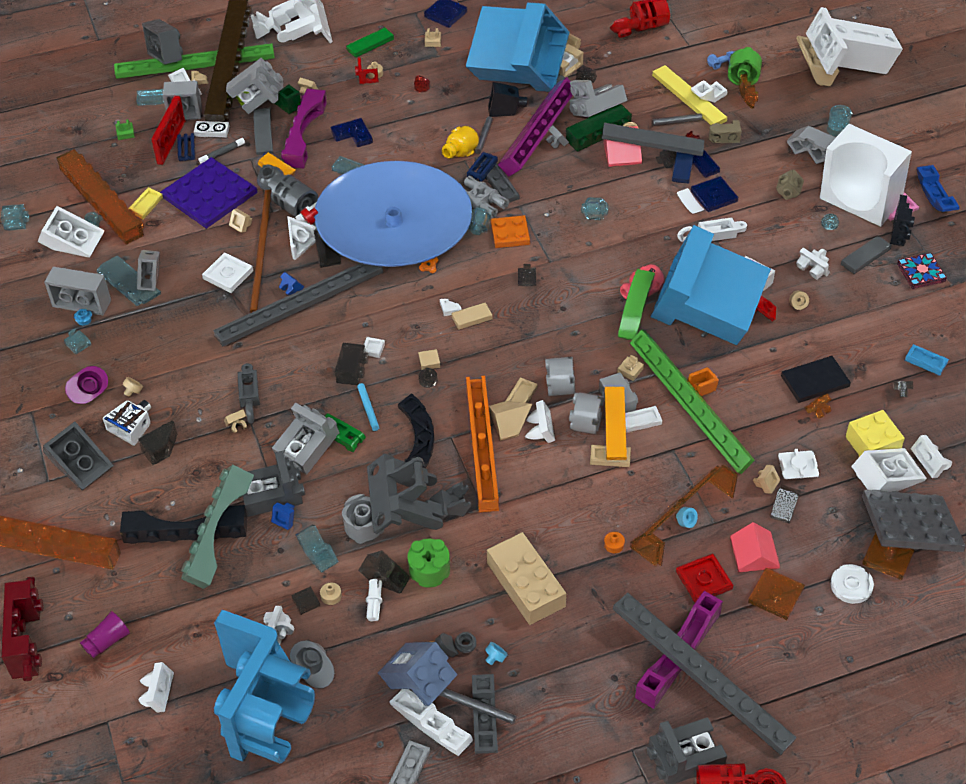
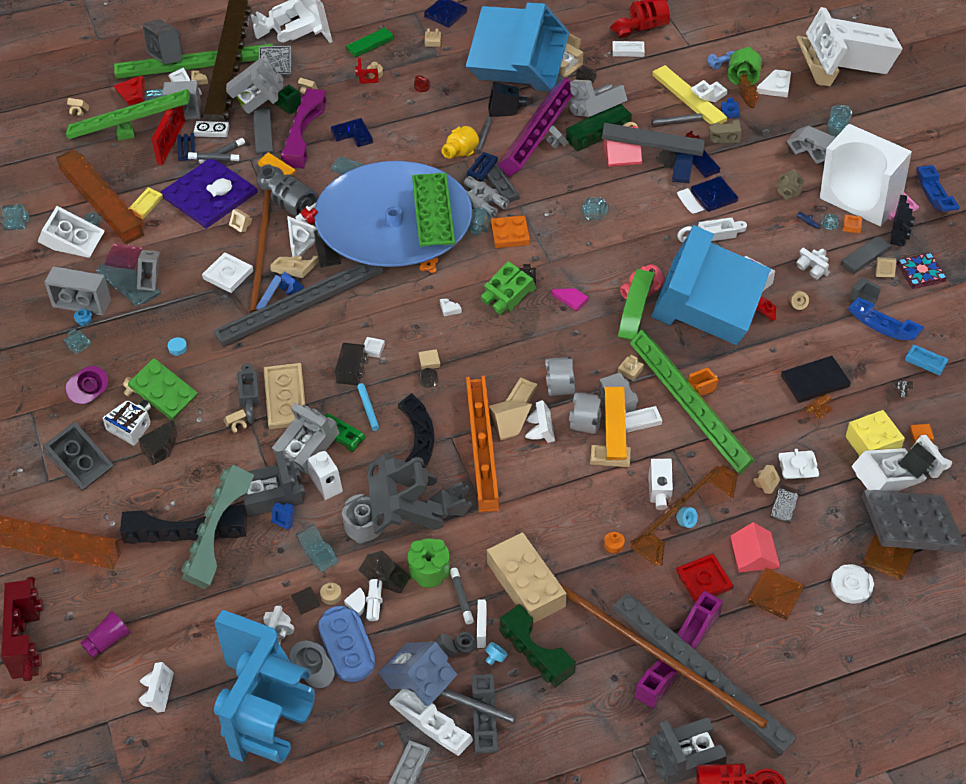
(77, 105): none -> tan tile
(123, 256): none -> clear pink piece
(128, 114): none -> bright green tile
(132, 90): none -> red wing
(162, 389): none -> bright green plate
(177, 346): none -> medium azure tile
(205, 156): none -> dark grey bar
(220, 187): none -> white animal
(269, 292): none -> medium blue tile
(278, 57): none -> tile
(283, 389): none -> tan tile
(294, 265): none -> tan wing
(319, 469): none -> white torso
(346, 644): none -> medium blue tile
(356, 601): none -> white tile
(433, 209): none -> bright green plate
(461, 596): none -> dark grey bar
(471, 316): tan tile -> none
(481, 624): none -> white tile
(507, 288): none -> bright green hips
(552, 663): none -> dark green arch
(570, 297): none -> dark pink tile
(628, 48): none -> white tile
(660, 482): none -> white torso
(712, 689): none -> dark orange piece
(730, 108): none -> blue tile
(775, 84): none -> white wing
(808, 219): none -> dark blue helmet
(852, 223): none -> orange tile
(866, 290): none -> dark grey panel
(885, 267): none -> tan tile
(886, 325): none -> blue slope
(918, 461): none -> pearl dark grey brick
(921, 429): none -> orange tile

